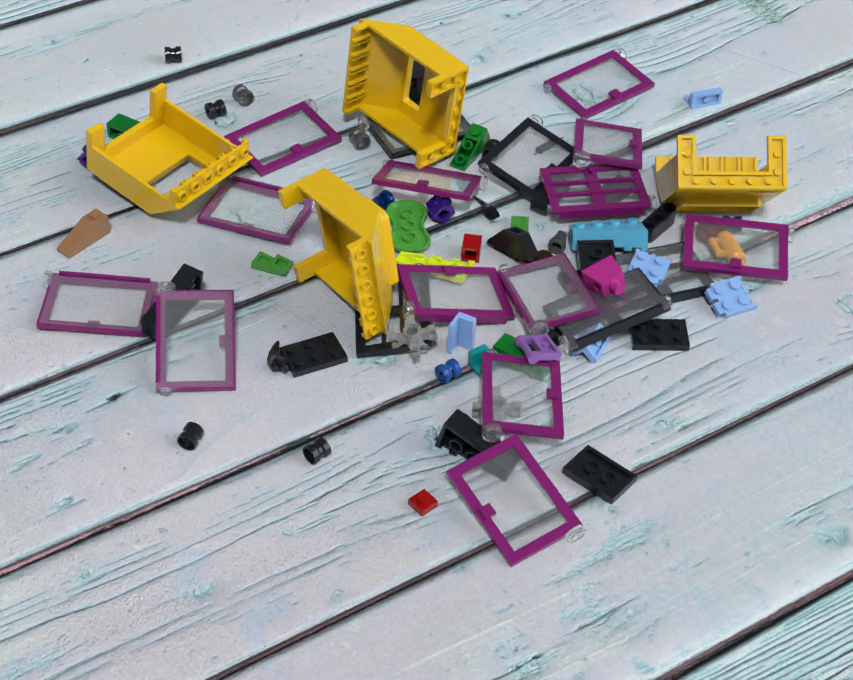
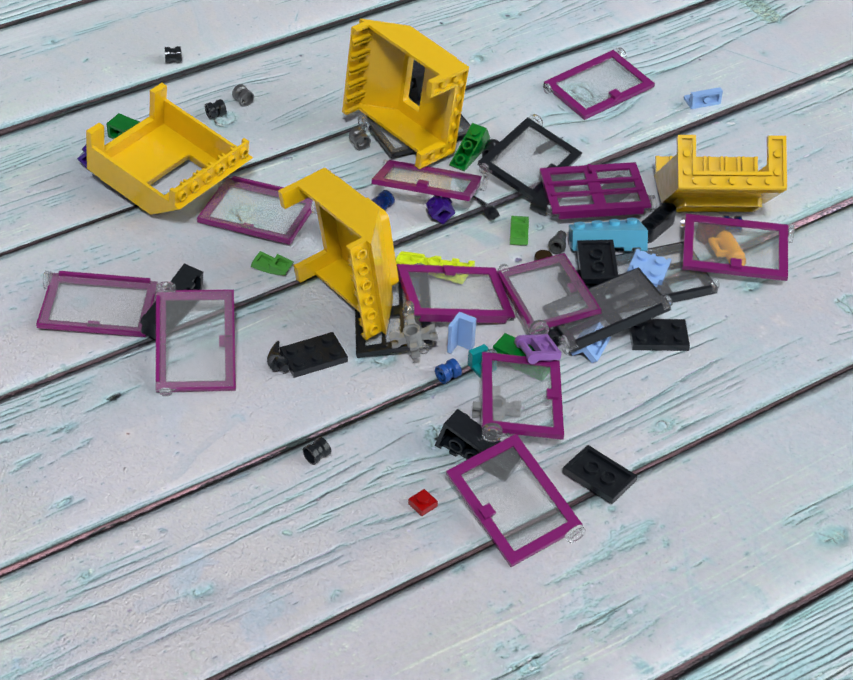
(85, 233): medium nougat slope -> none
(189, 437): black wheel -> none
(285, 137): door -> none
(408, 226): bright green plate -> none
(471, 248): red brick -> none
(516, 243): black slope -> none
(604, 277): dark pink torso -> none
(606, 144): door -> none
(729, 297): light blue plate -> none

